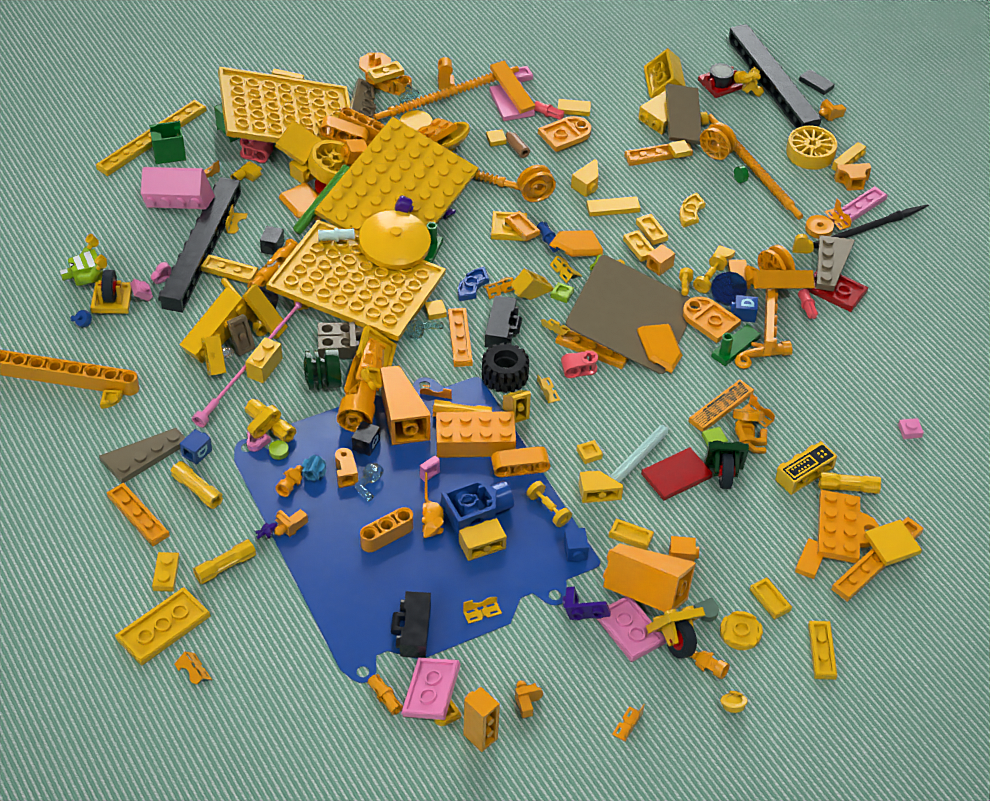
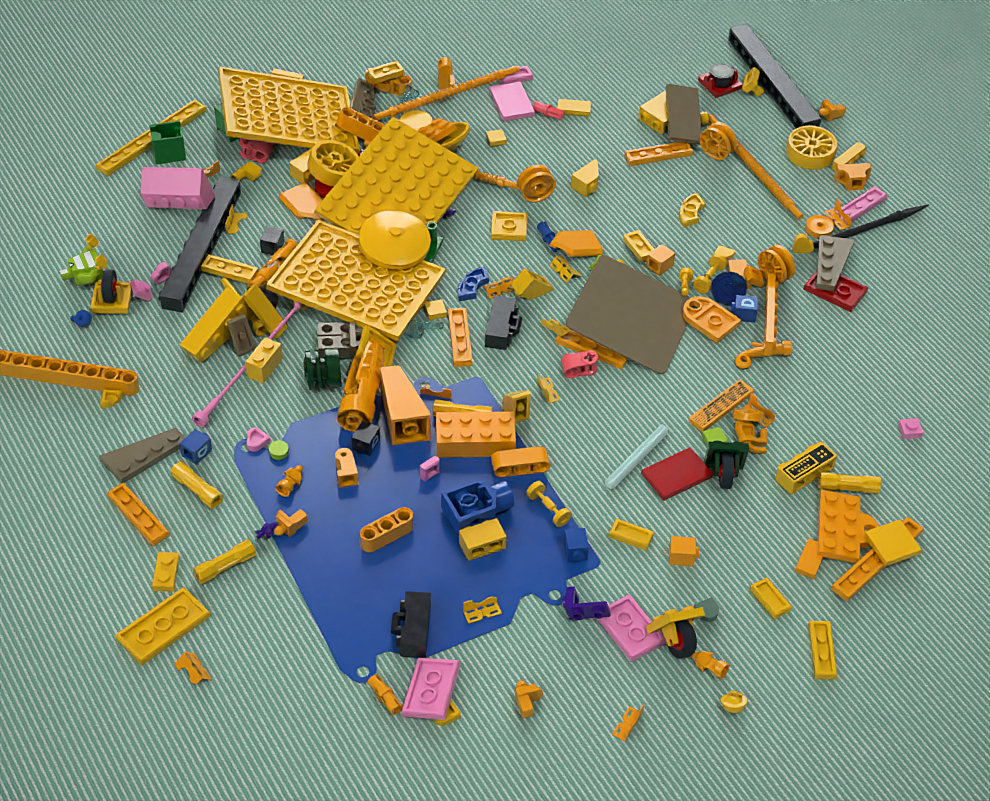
(215, 355): yellow piece -> none
(264, 421): yellow beam -> none
(281, 428): yellow axle -> none
(297, 142): yellow tile -> none
(309, 215): bright green axle -> none
(314, 468): dark azure gear -> none
(336, 234): light aqua pin -> none
(342, 130): light orange beam -> none
(352, 150): light orange brick -> none
(371, 474): clear light blue plate -> none
(372, 377): yellow tile -> none
(373, 60): light orange piece -> none
(404, 204): dark purple piece -> none
(432, 515): light orange animal -> none
(481, 718): light orange brick -> none
(505, 367): black tyre -> none
(512, 86): light orange tile -> none
(517, 144): medium nougat cylinder -> none
(522, 226): light orange tile -> none
(562, 292): lime tile -> none
(565, 132): light orange plate -> none
(589, 452): yellow tile -> none
(598, 487): yellow slope -> none
(613, 206): yellow tile -> none
(649, 576): light orange slope -> none
(652, 229): yellow plate -> none
(660, 345): light orange tile -> none
(663, 70): yellow slope -> none
(679, 149): yellow tile -> none
(734, 344): green piece -> none
(741, 174): green tile -> none
(741, 630): yellow tile -> none
(742, 77): yellow piece -> none
(783, 279): light orange tile -> none
(807, 303): coral axle -> none
(816, 82): tile -> none

